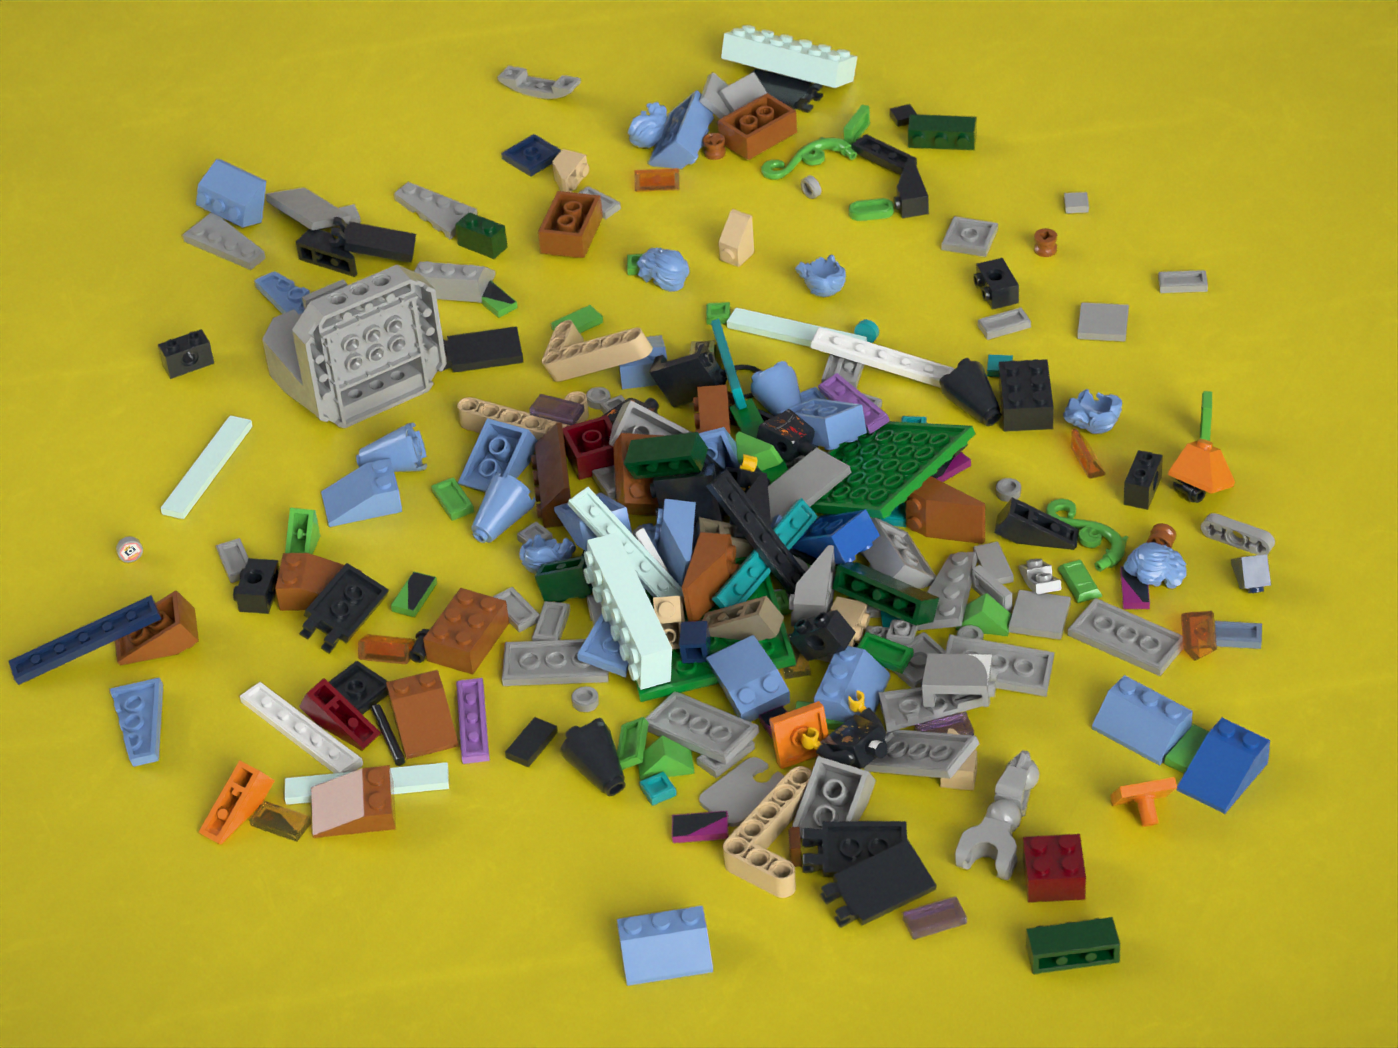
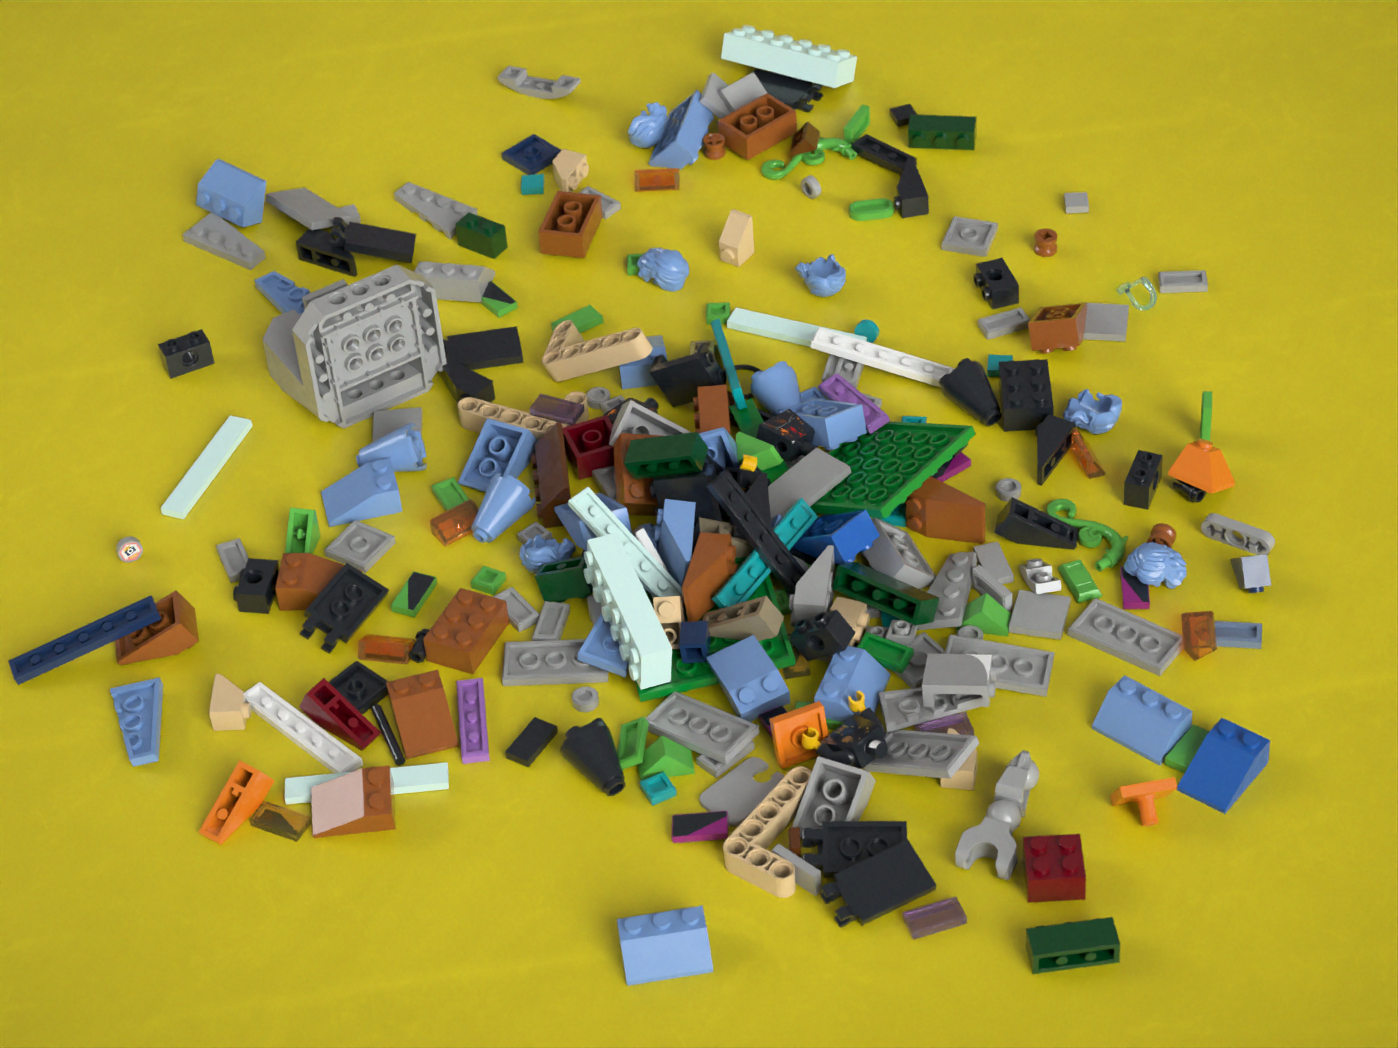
(228, 706): none -> tan slope
(360, 546): none -> light grey tile
(391, 420): none -> light grey tile
(454, 523): none -> clear orange slope
(466, 383): none -> black slope
(488, 580): none -> bright green tile
(532, 184): none -> teal tile
(805, 139): none -> reddish brown slope
(805, 874): none -> light grey tile
(1052, 444): none -> black slope
(1058, 327): none -> dark orange slope
(1147, 284): none -> clear light blue piece

